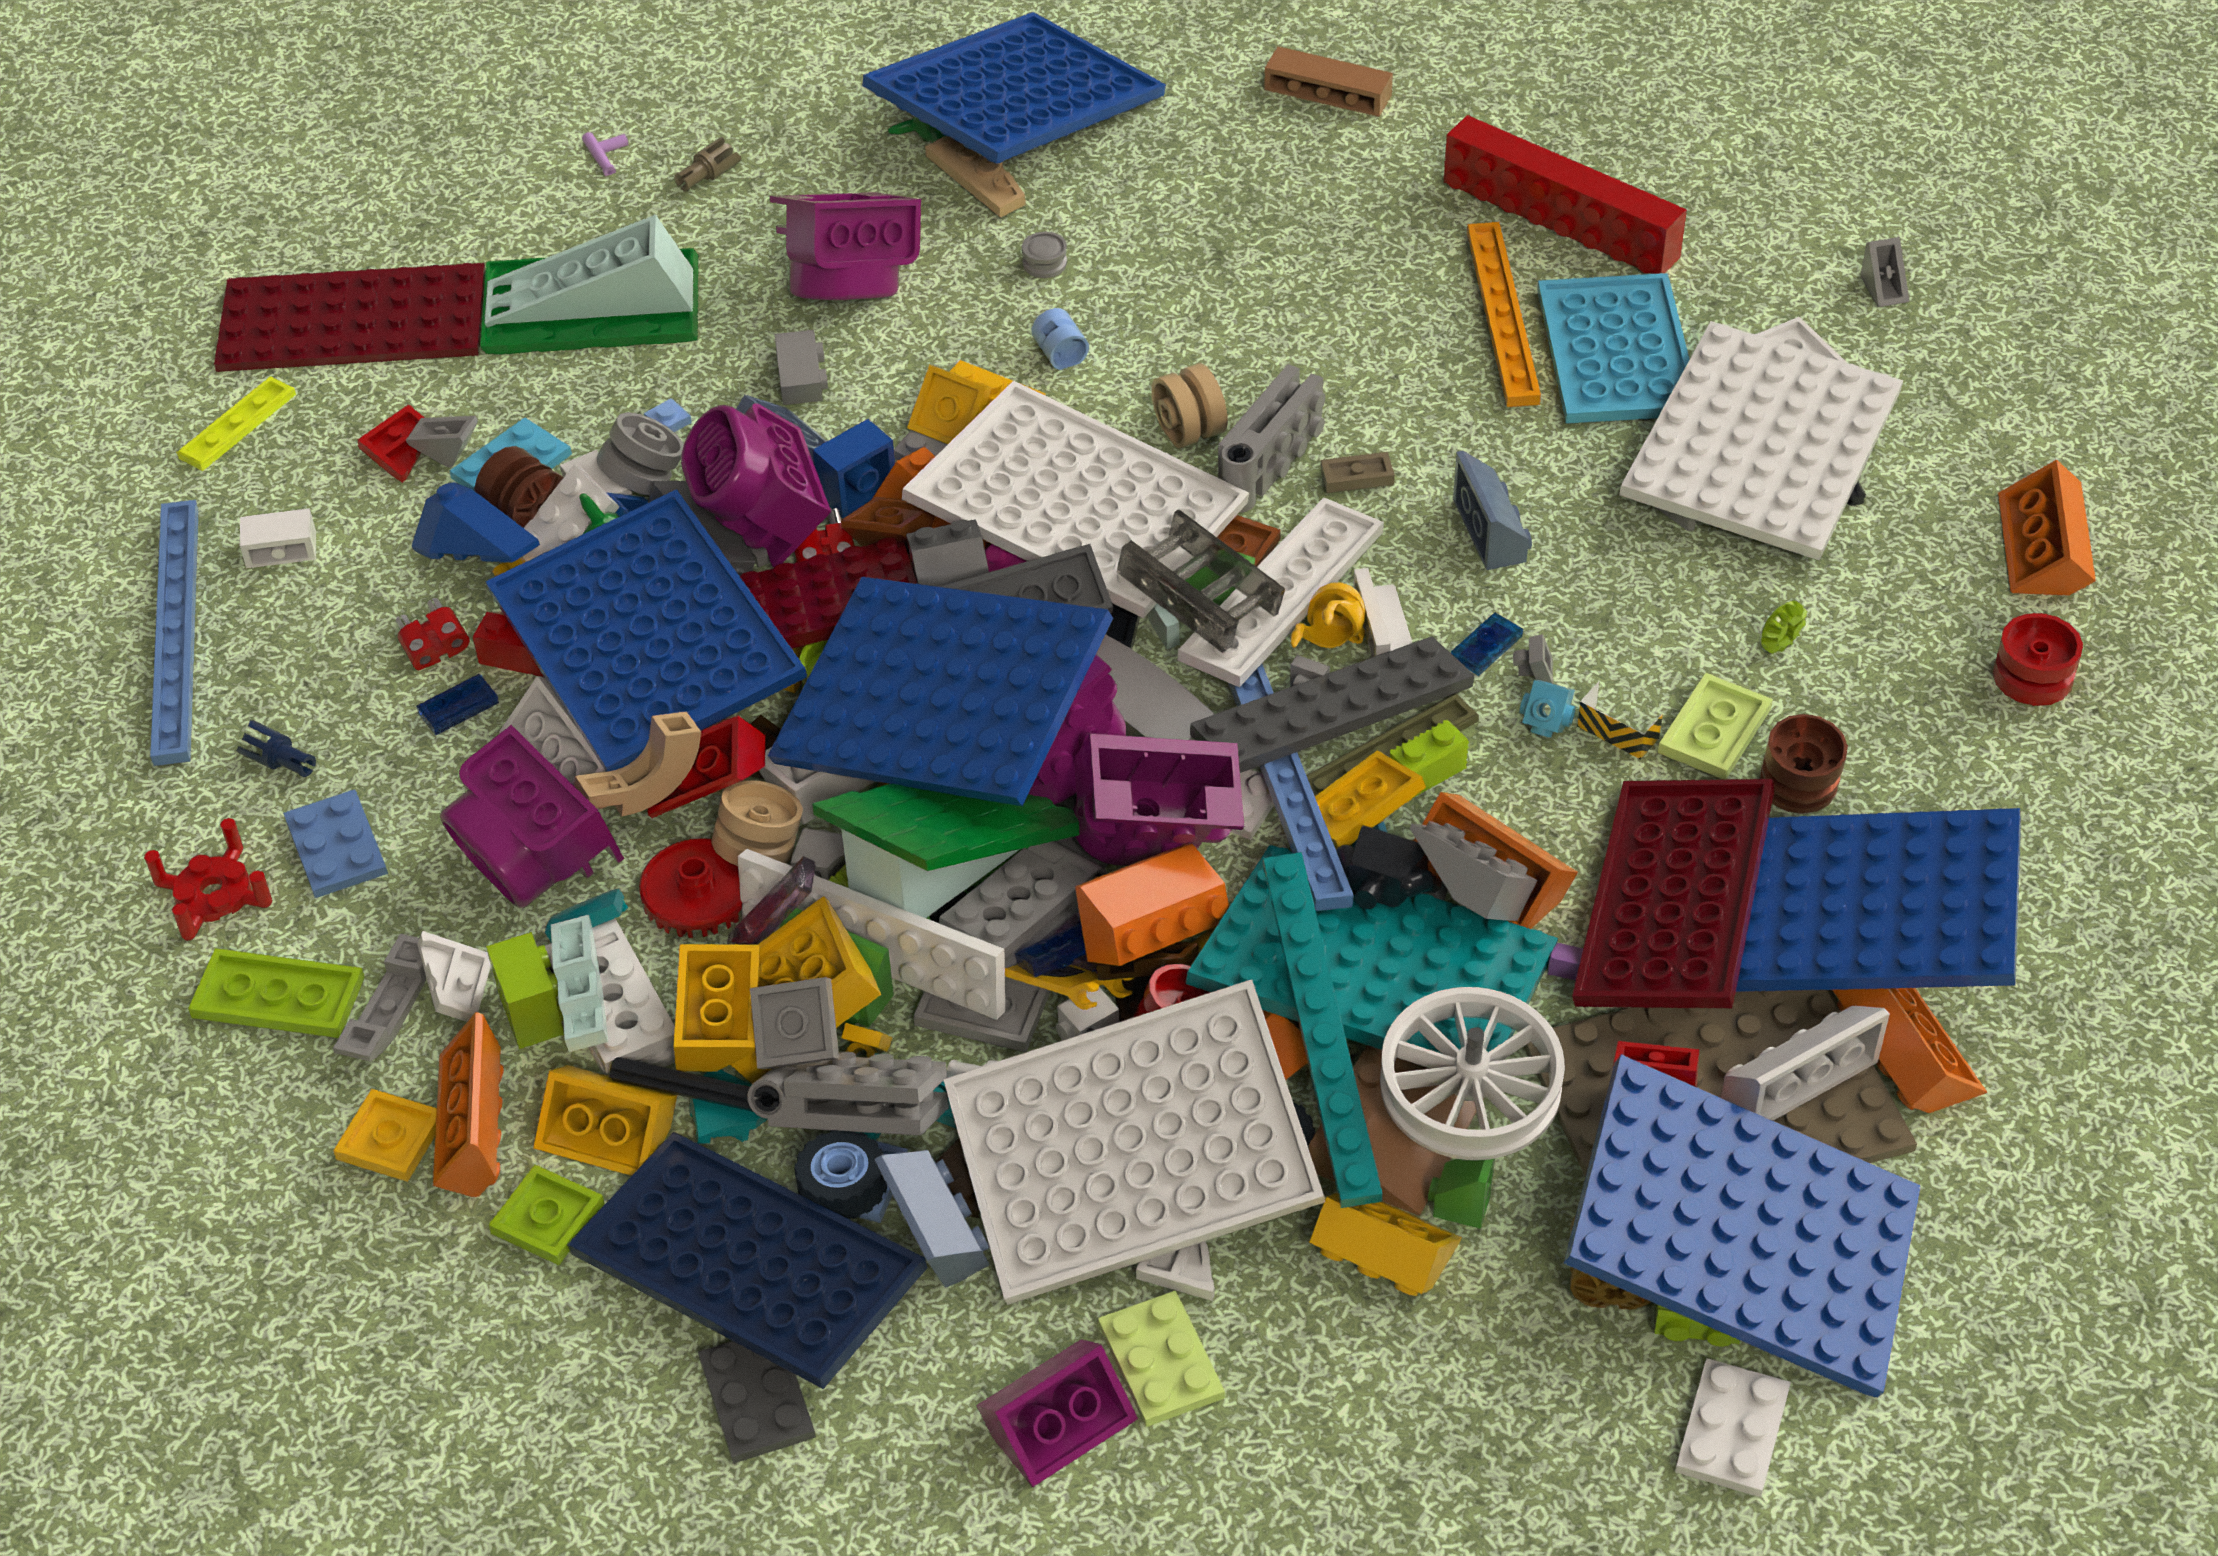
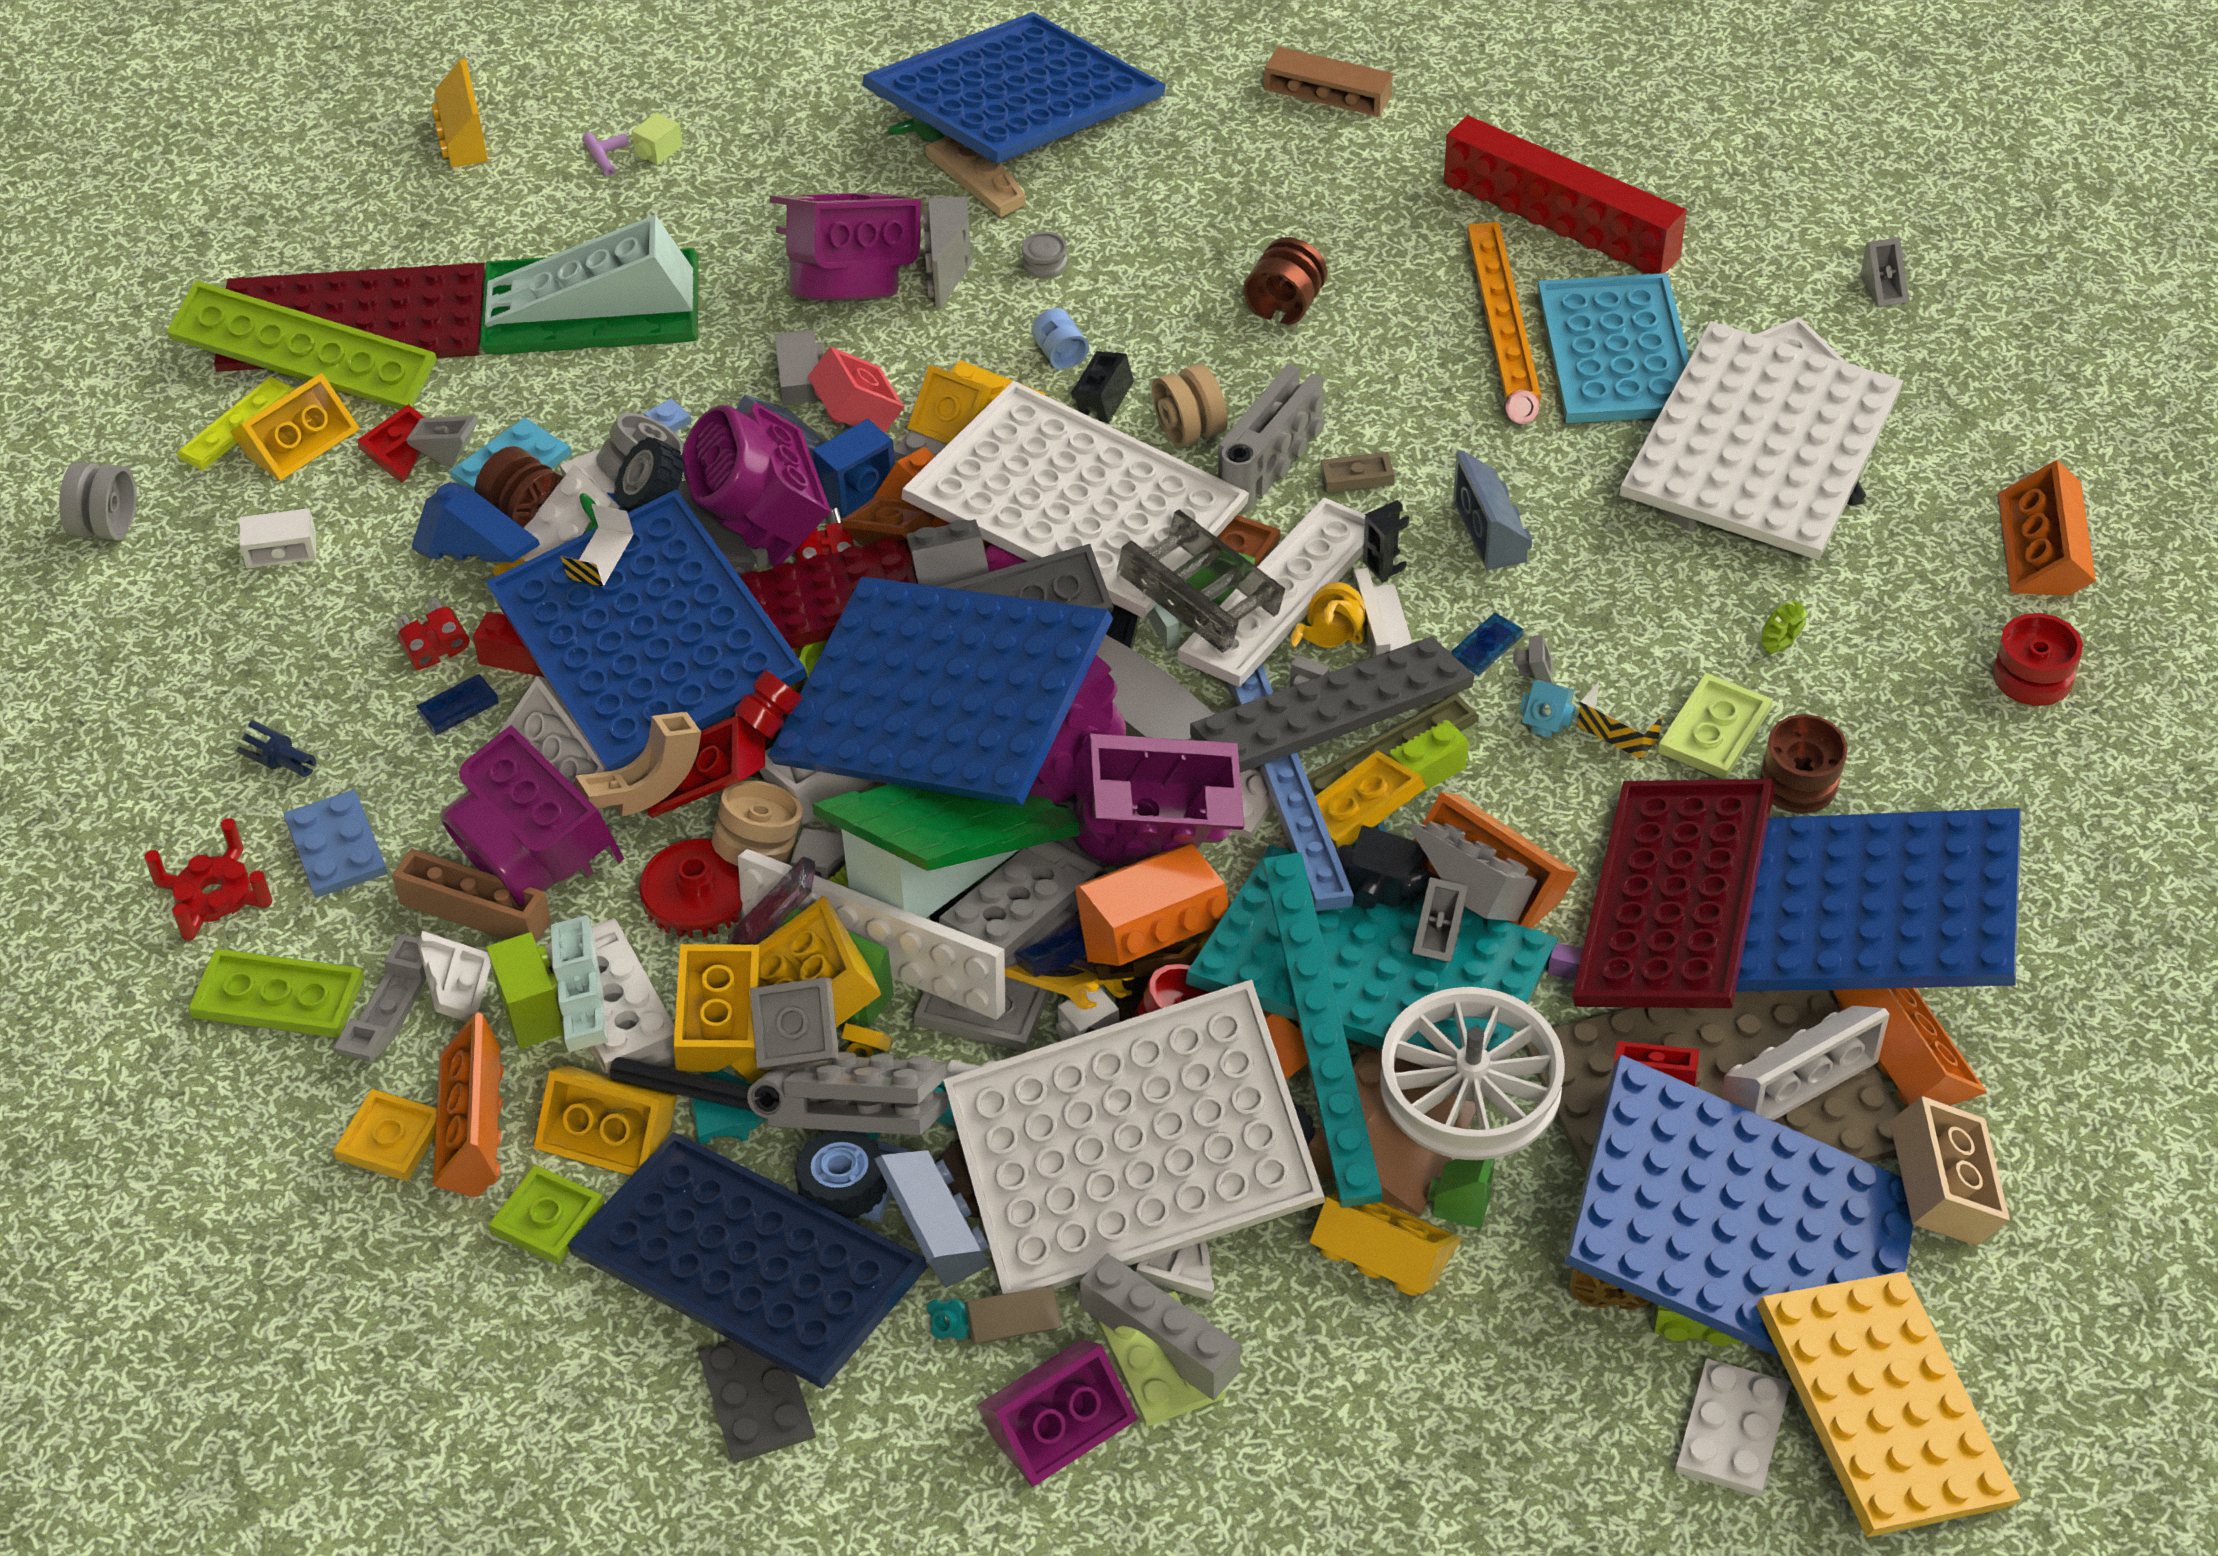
(97, 500): none -> light grey wheel
(175, 634): medium blue plate -> none
(296, 428): none -> yellow slope
(301, 345): none -> lime plate
(458, 118): none -> yellow slope
(468, 897): none -> medium nougat brick
(599, 908): teal slope -> none
(604, 548): none -> white sticker
(648, 473): none -> black wheel
(657, 138): none -> yellowish green brick
(708, 164): dark tan arm -> none
(768, 704): none -> red wheel
(854, 390): none -> coral brick
(946, 245): none -> light grey slope
(955, 1313): none -> teal plate
(1012, 1315): none -> dark tan slope
(1103, 384): none -> black hinge
(1196, 1347): none -> light grey arch
(1285, 280): none -> copper wheel
(1381, 540): none -> black hinge
(1440, 920): none -> light grey slope
(1521, 407): none -> tile
(1887, 1403): none -> yellow plate
(1949, 1171): none -> tan brick

